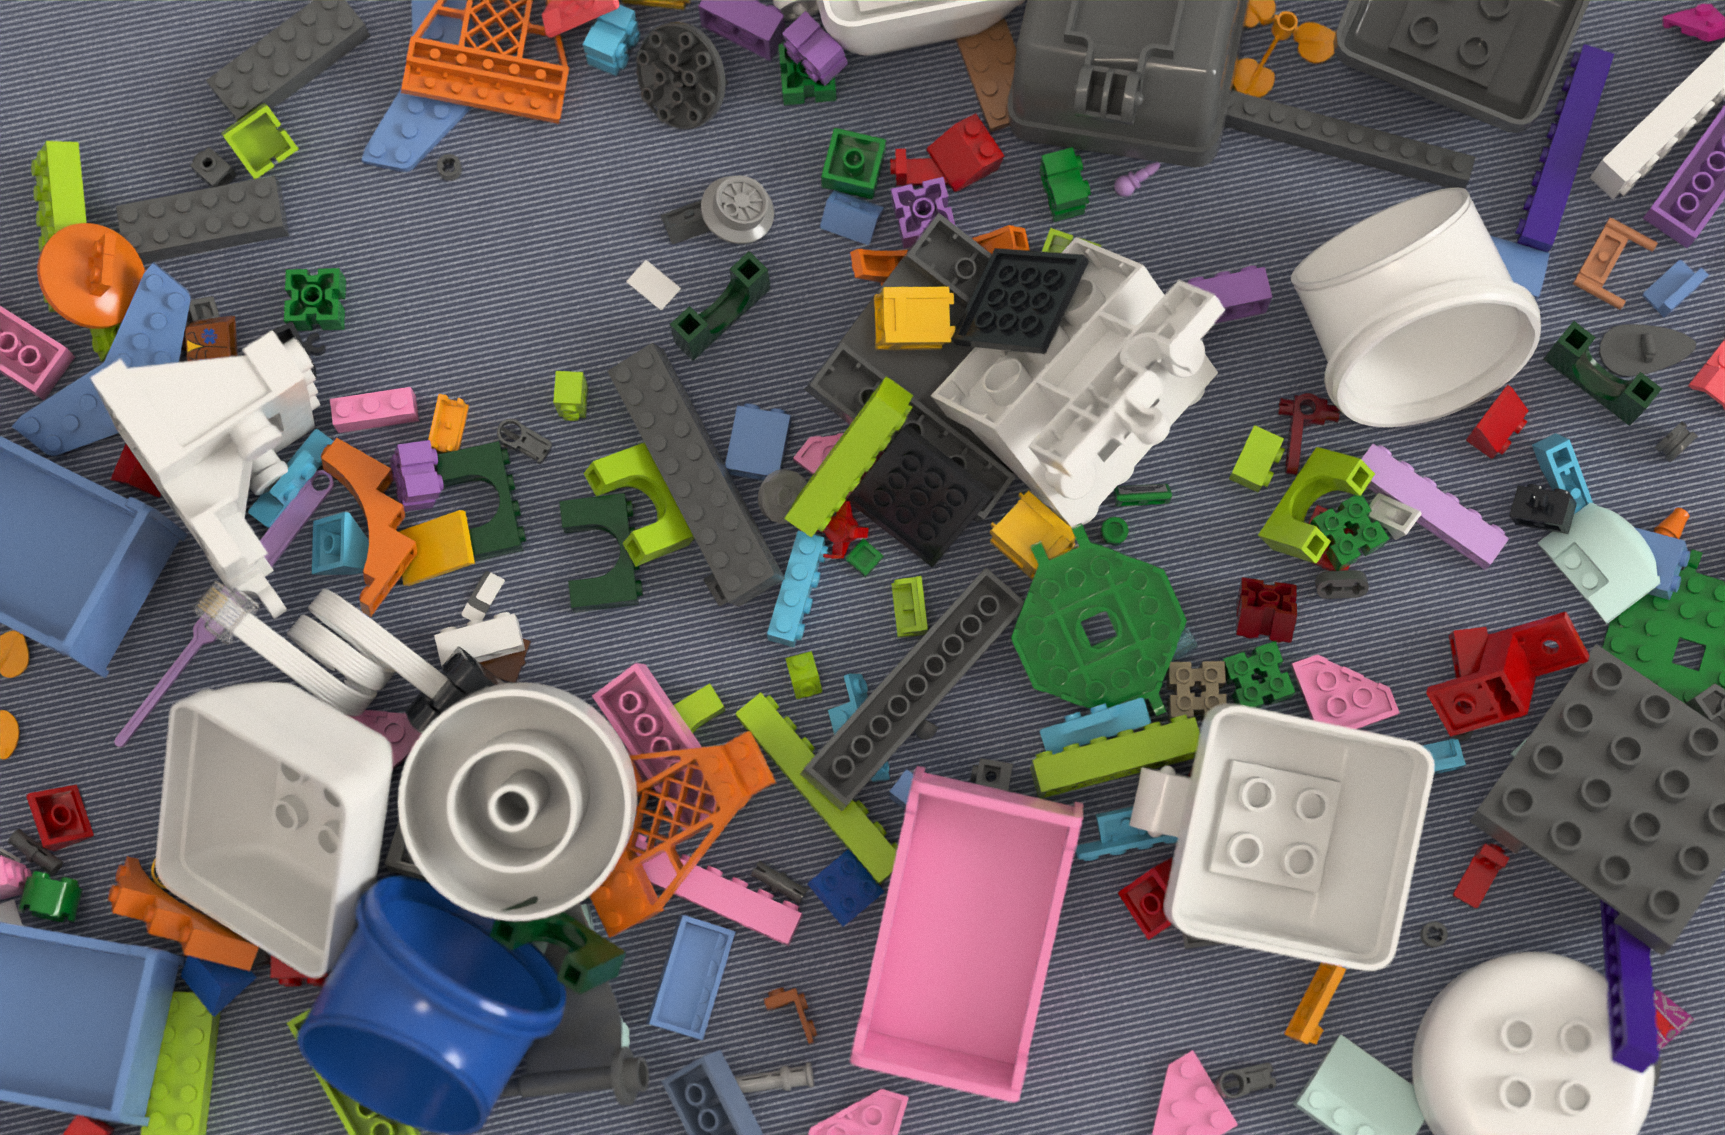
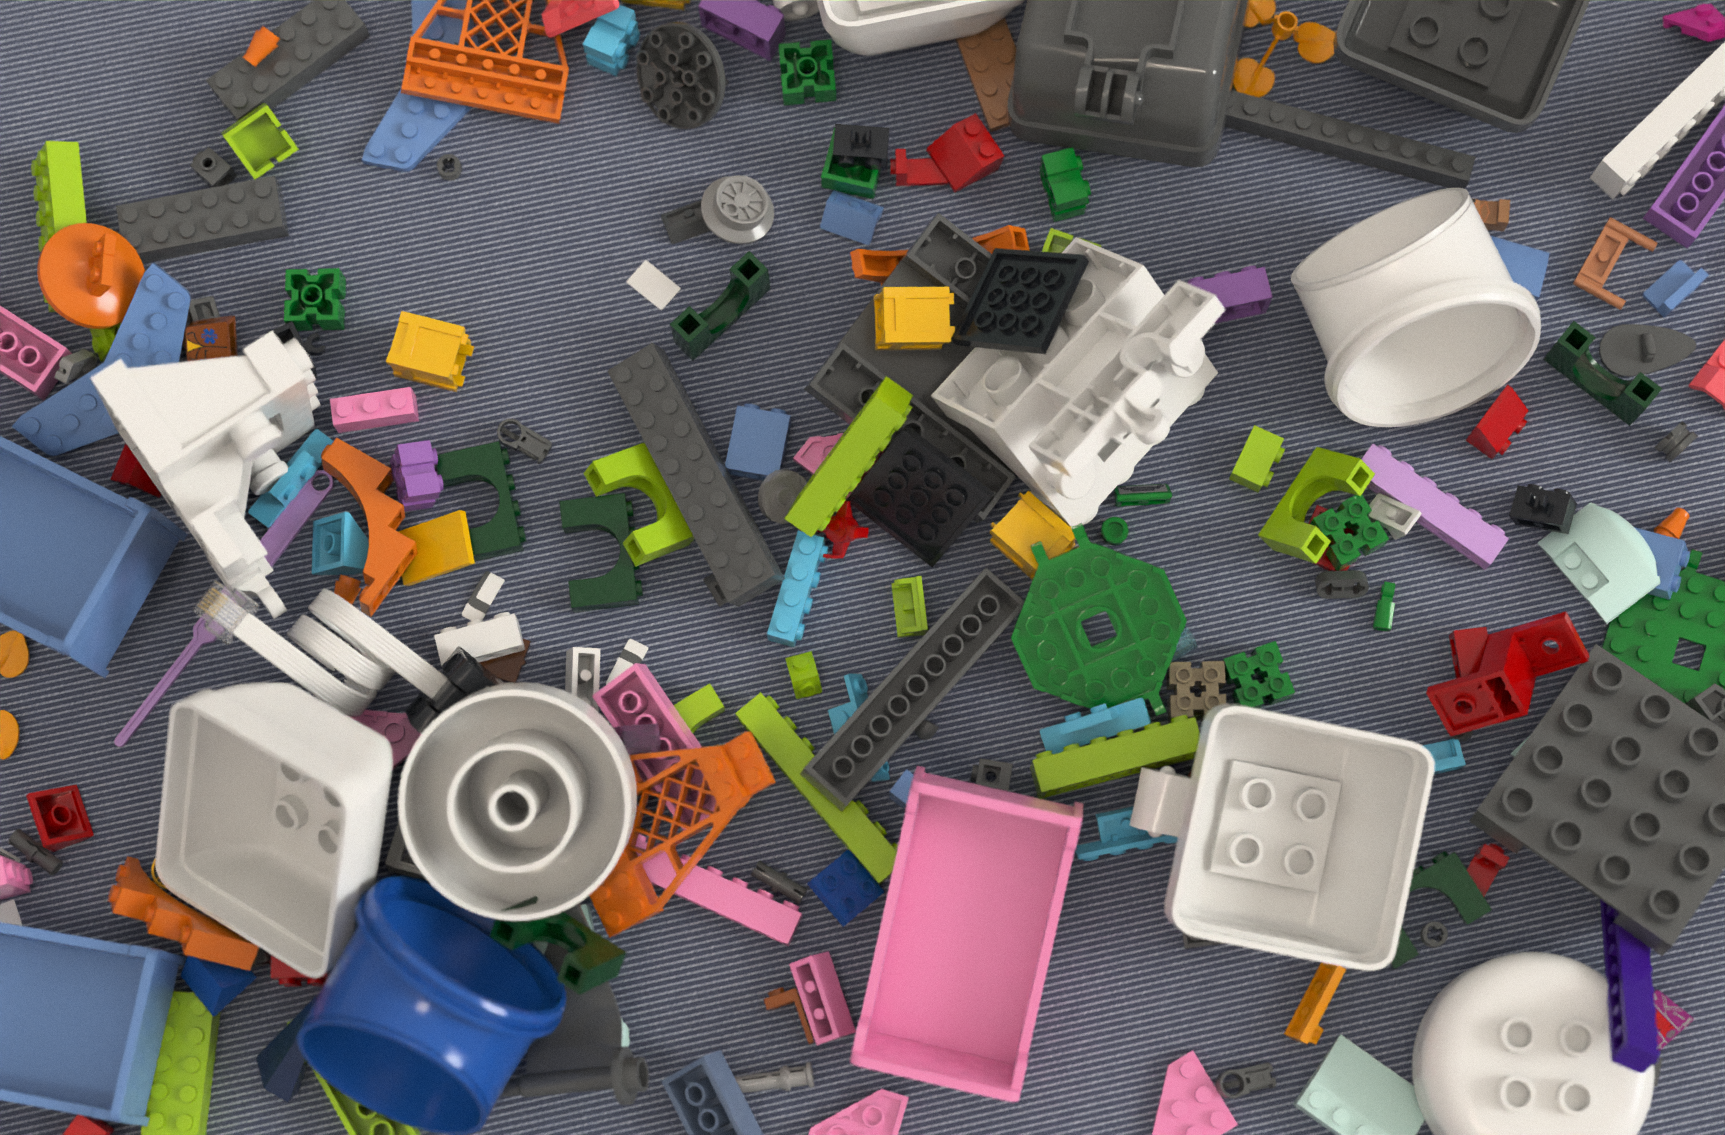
(51, 898): green brick -> none
(76, 365): none -> light grey piece
(261, 46): none -> orange cone
(282, 1062): none -> dark blue wedge
(347, 588): none -> orange cone
(429, 351): none -> yellow container
(448, 424): light orange hinge -> none
(570, 395): lime brick -> none
(583, 673): none -> white brick
(631, 654): none -> white sticker
(640, 738): none -> clear purple slope
(690, 977): medium blue slope -> none
(814, 48): medium lavender brick -> none
(822, 998): none -> bright pink brick
(860, 146): none -> black brick
(864, 557): green tile -> none
(908, 202): medium lavender brick -> none
(1126, 184): lavender bar -> none
(1146, 899): red slope -> none
(1266, 610): dark red brick -> none
(1321, 412): dark red piece -> none
(1342, 695): bright pink plate -> none
(1384, 608): none -> green bar
(1452, 880): none -> dark green arch
(1493, 214): none -> medium nougat leg
(1562, 468): medium azure slope -> none
(1564, 149): dark purple brick -> none

